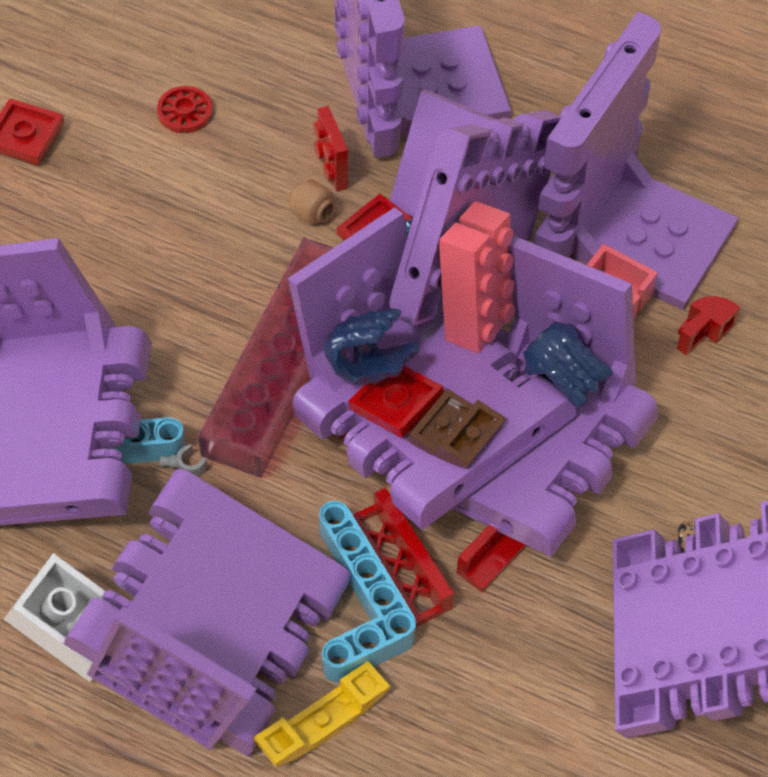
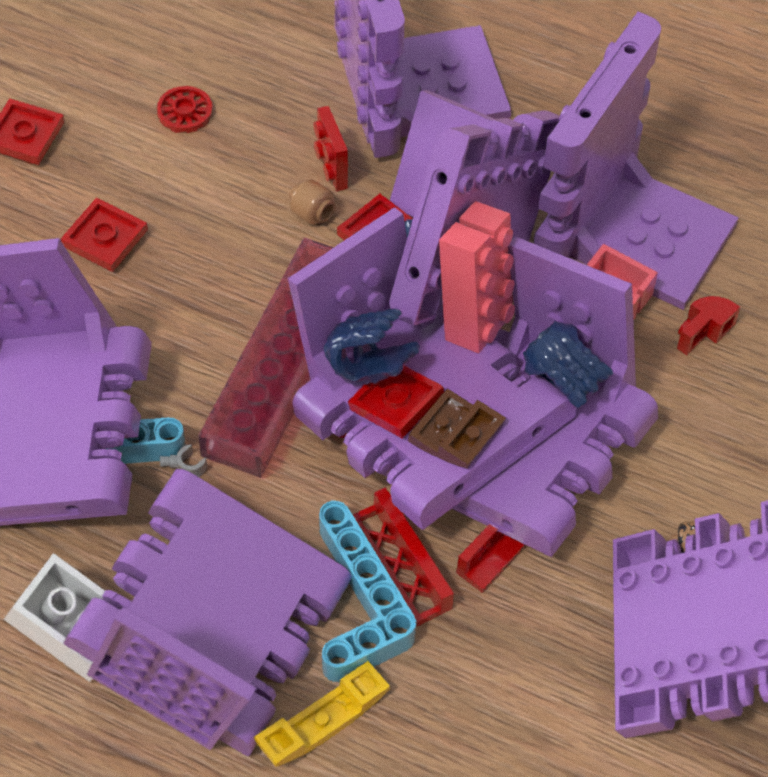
(104, 234): none -> red plate

